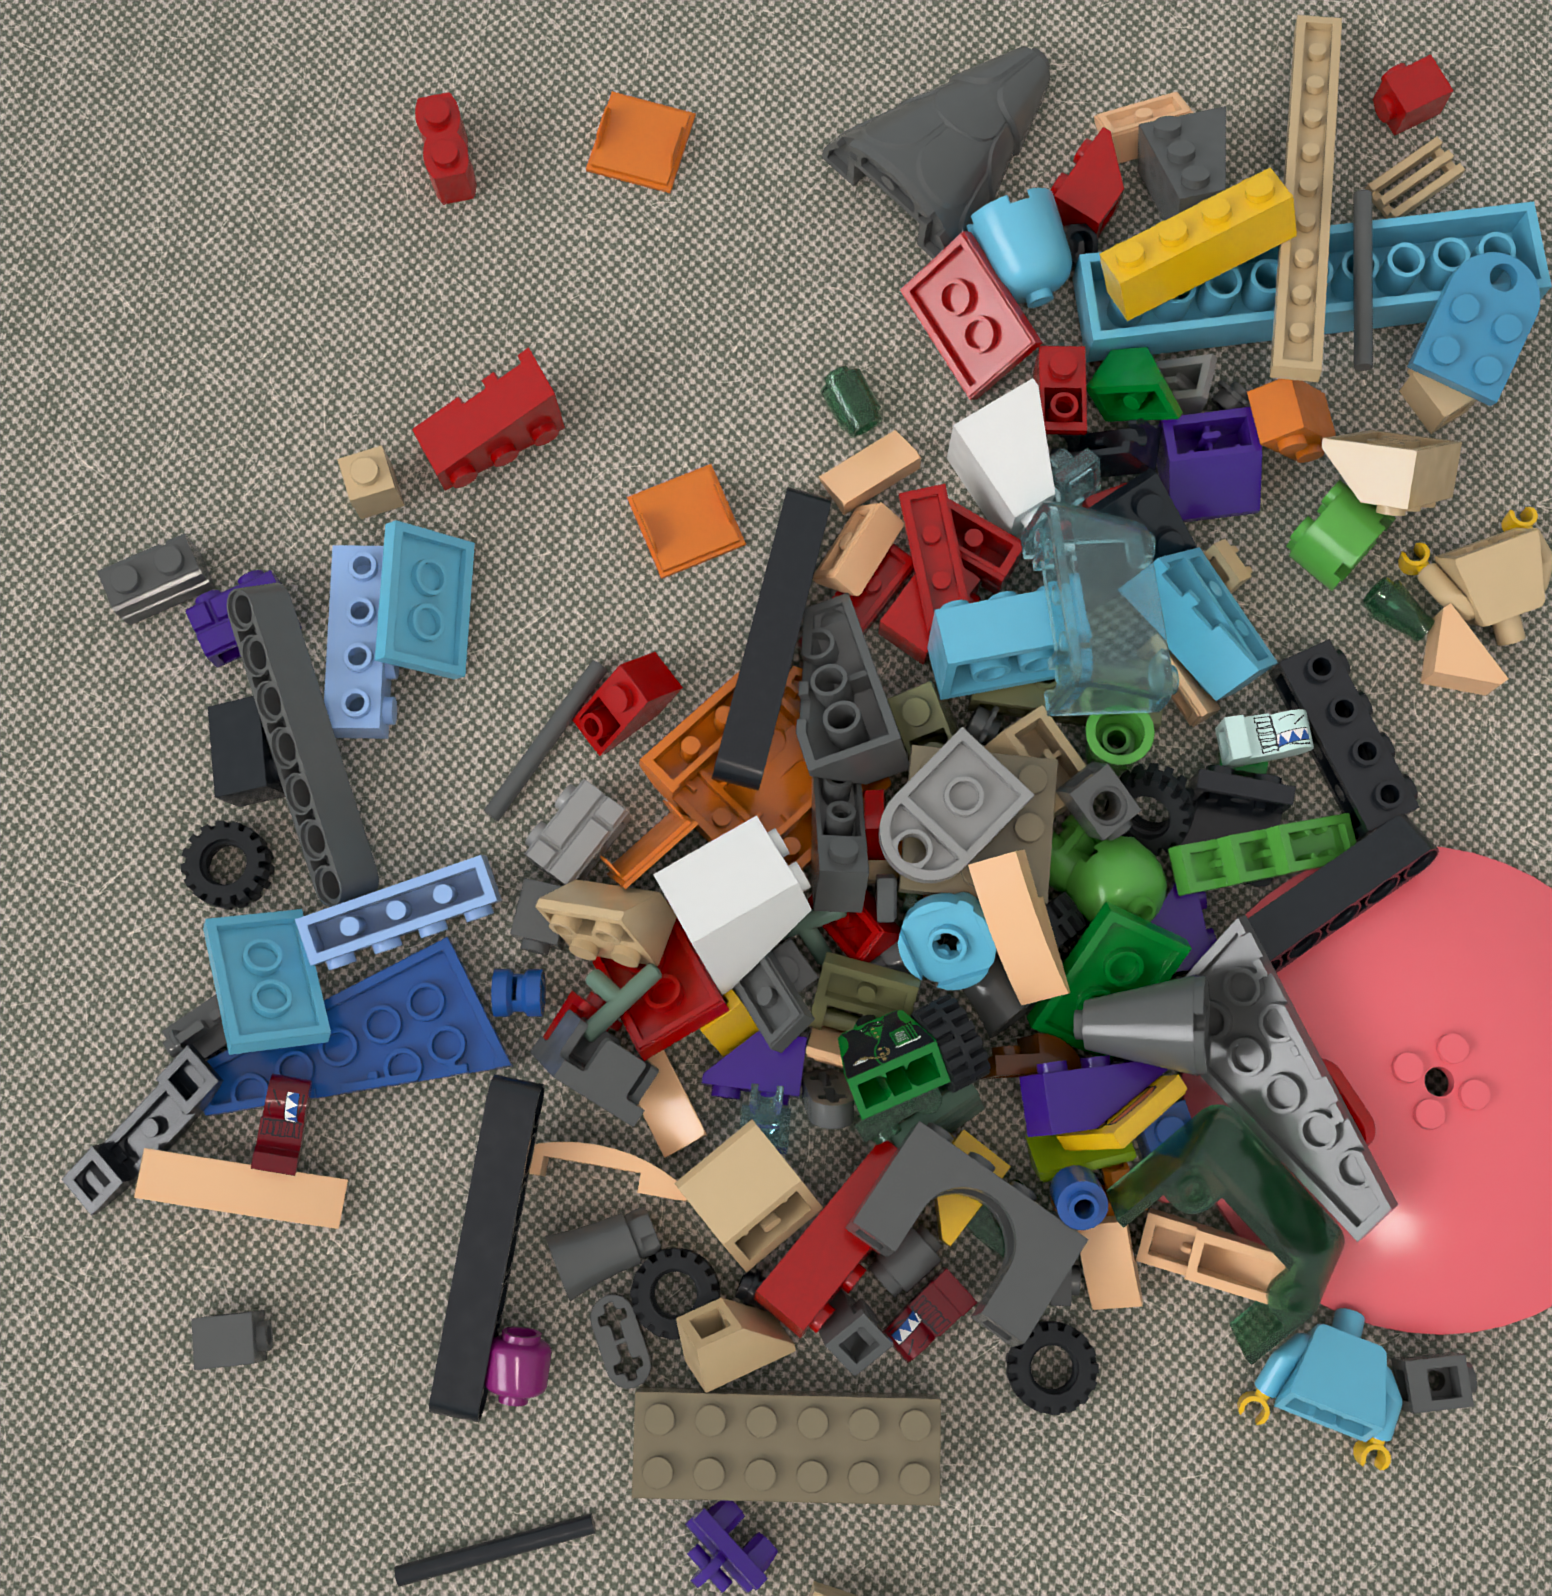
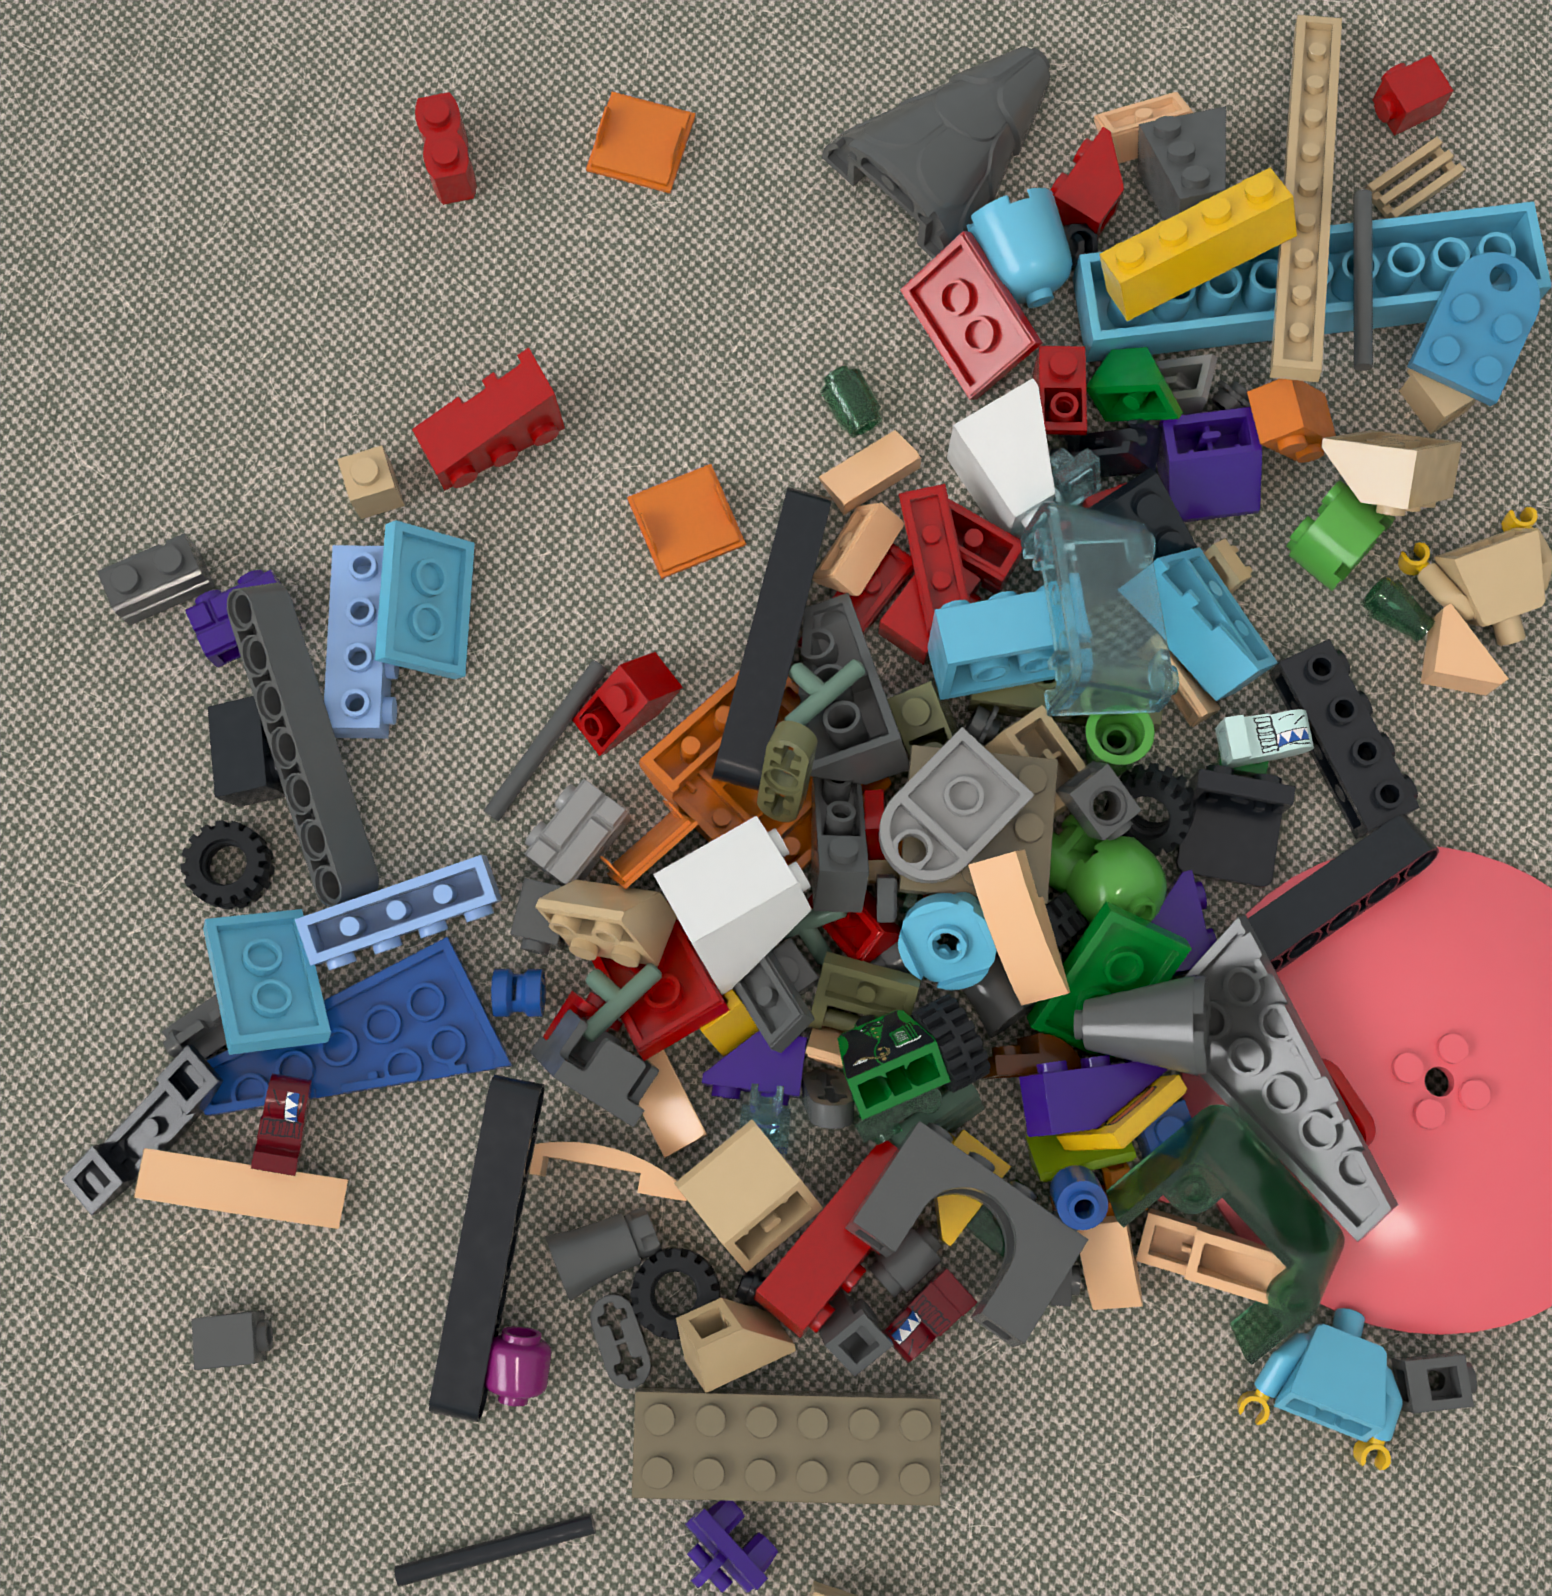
(796, 762): none -> olive beam
(821, 692): none -> sand green piece
(1083, 1373): black tyre -> none
(1260, 854): bright green slope -> none

